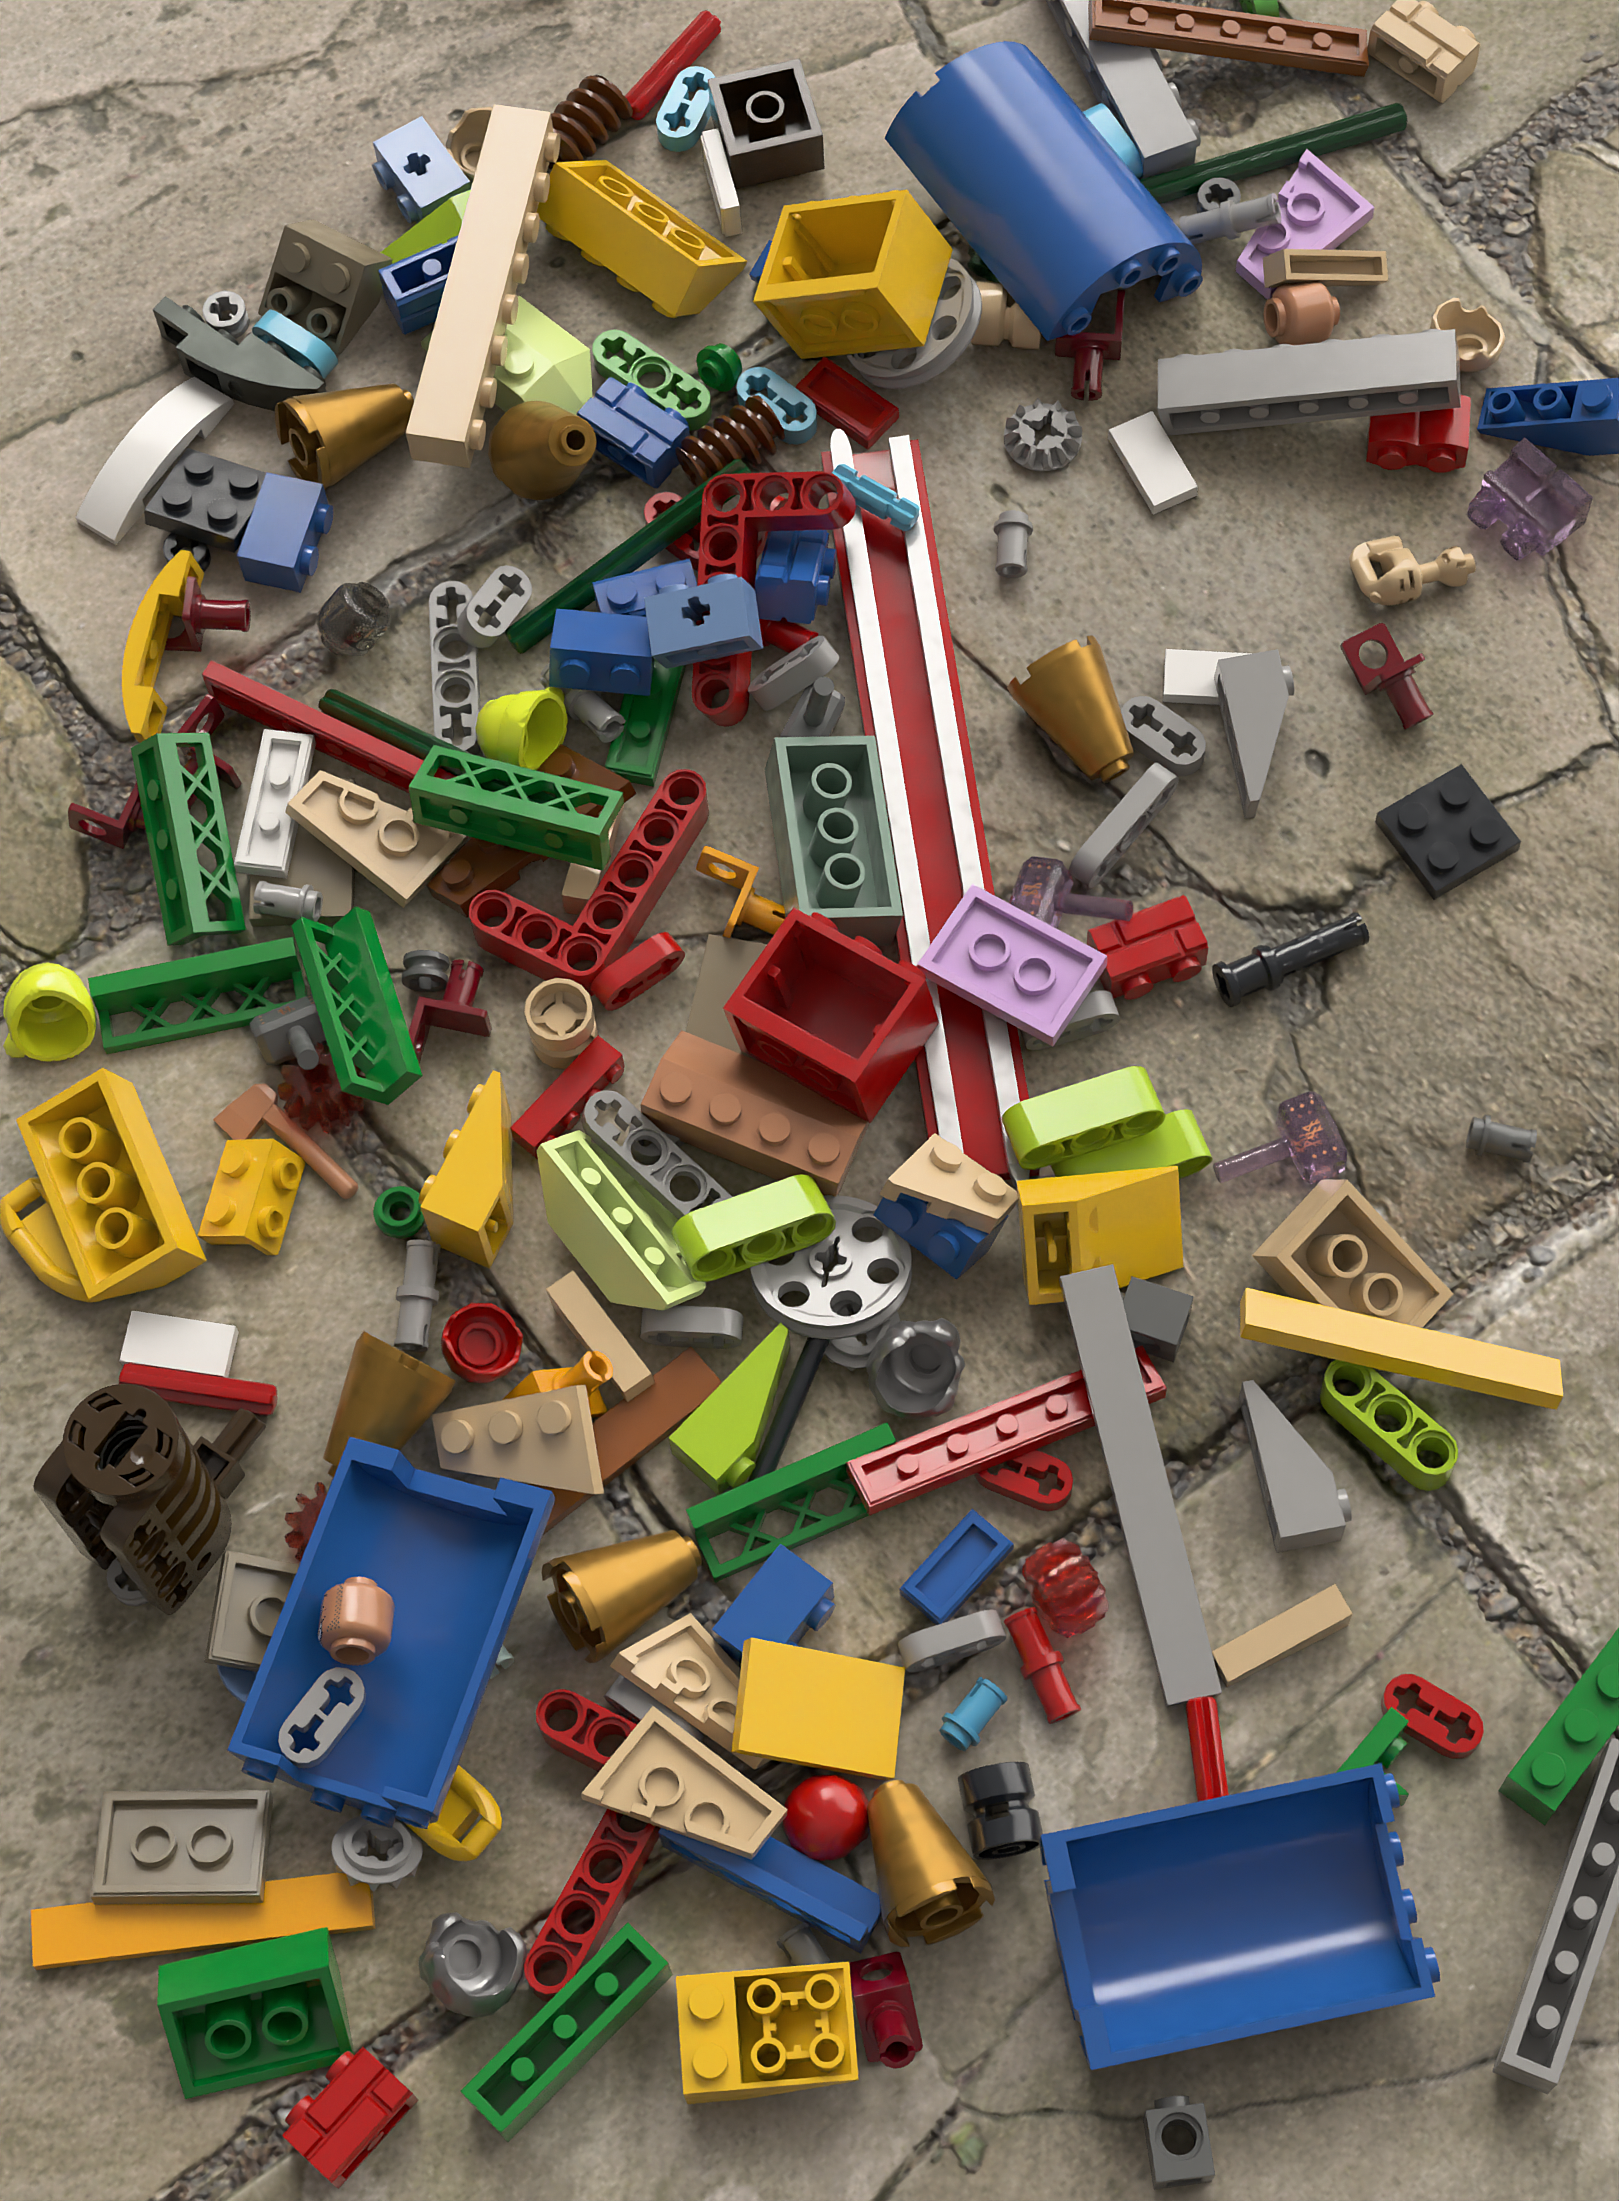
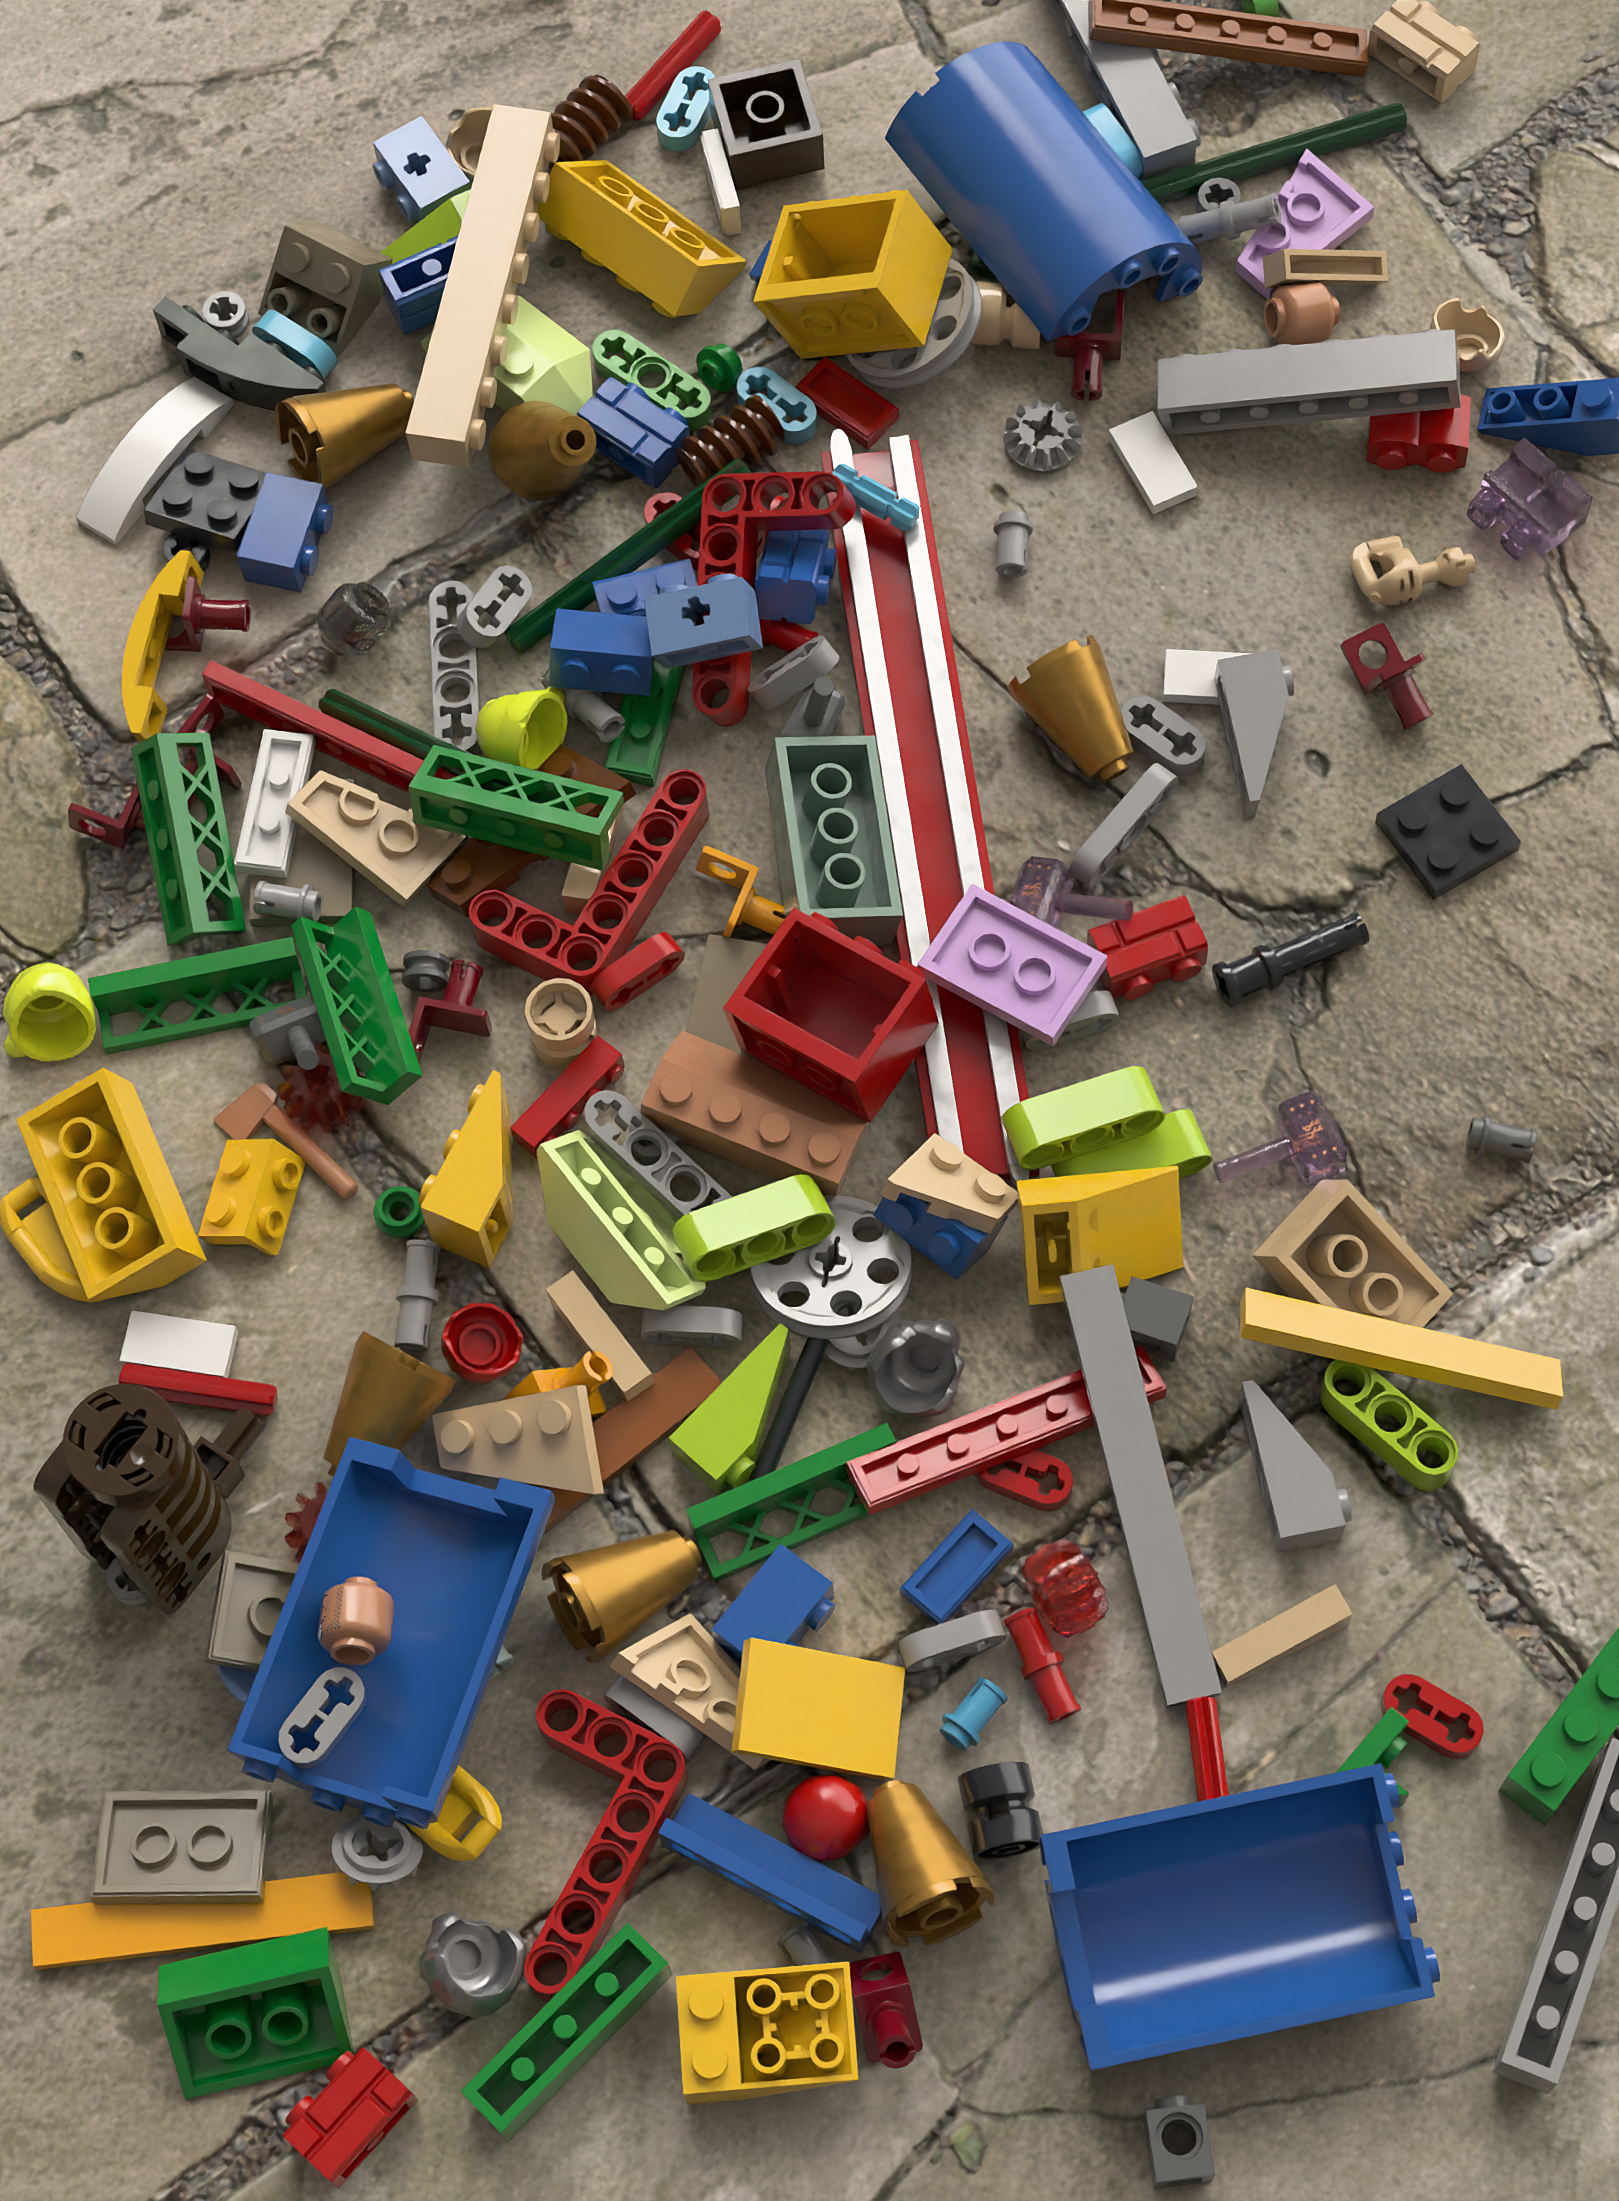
(684, 1788): tan wing -> none

